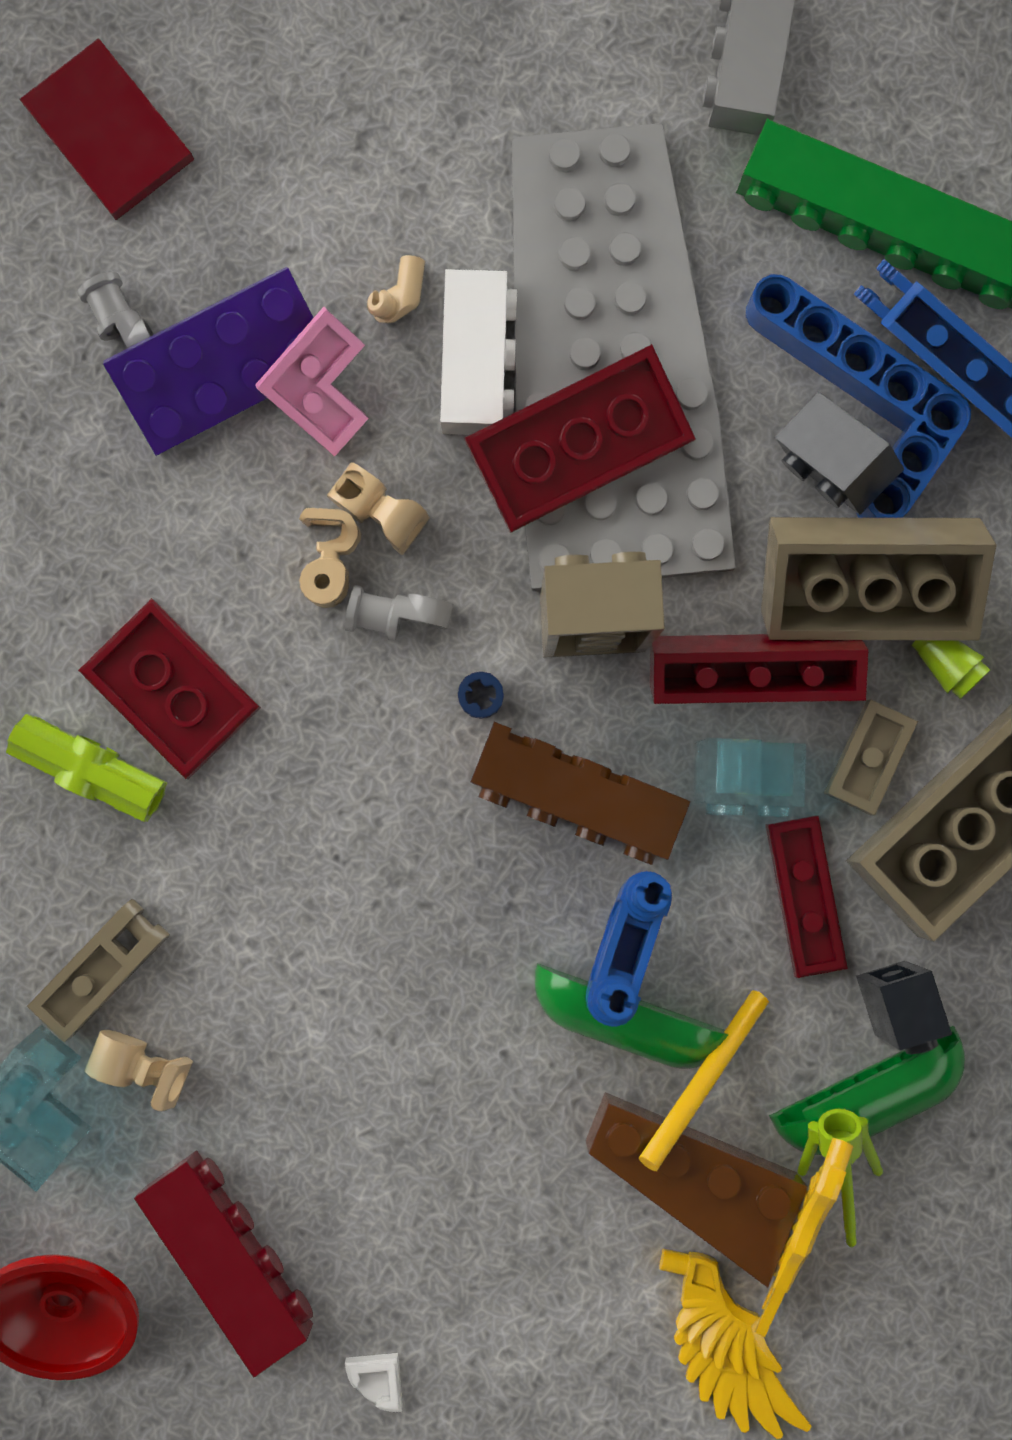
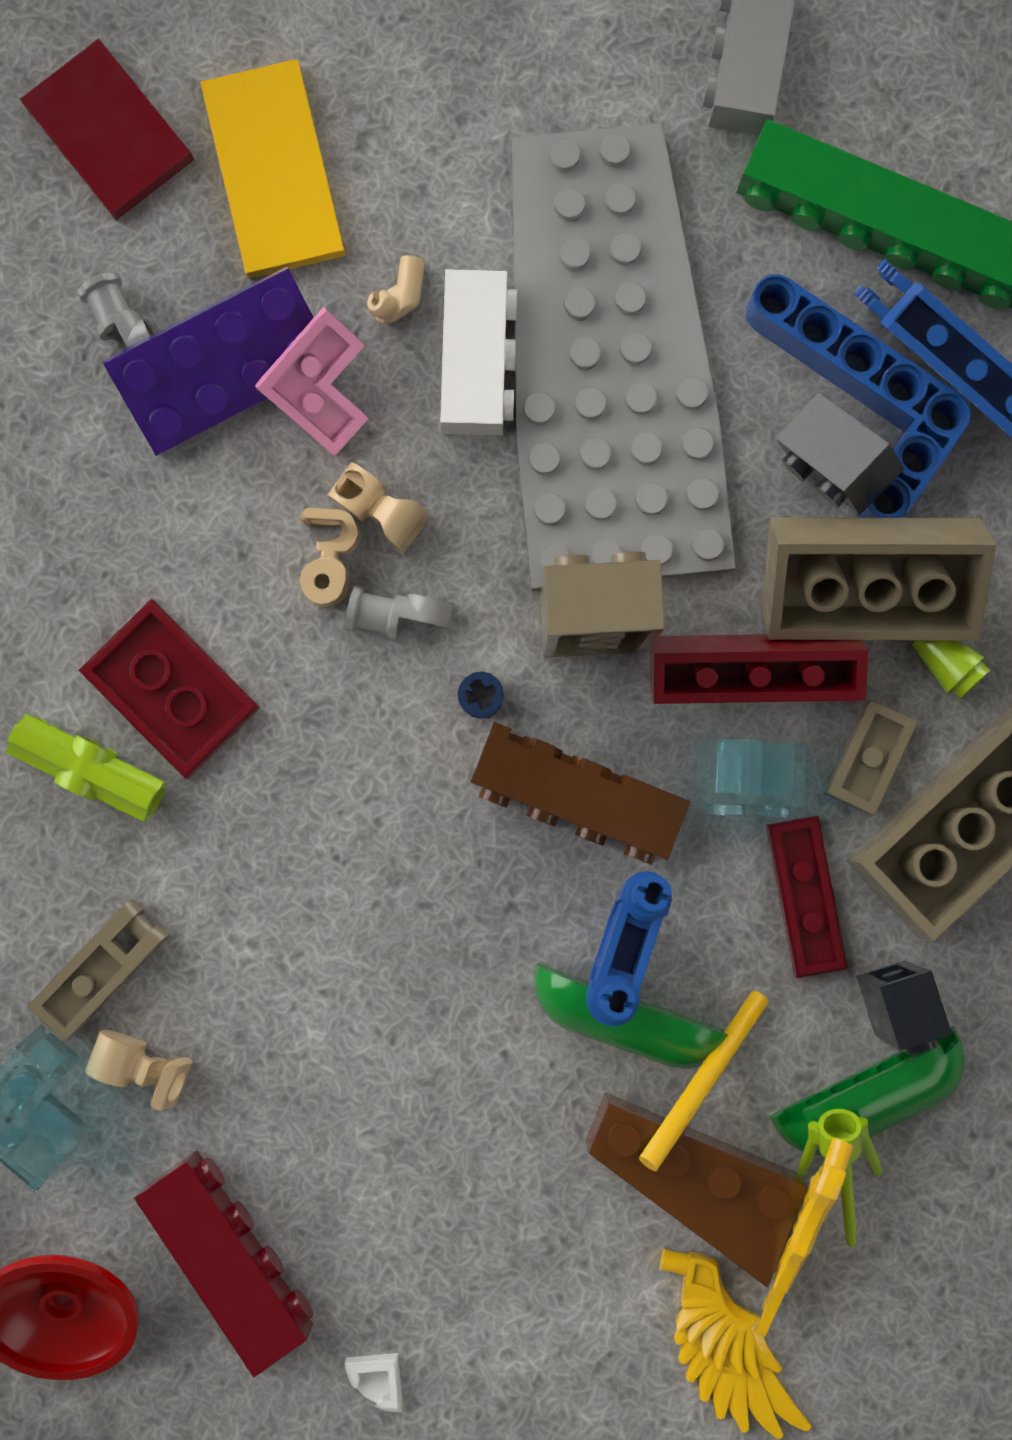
(272, 168): none -> yellow tile
(580, 438): dark red tile -> none

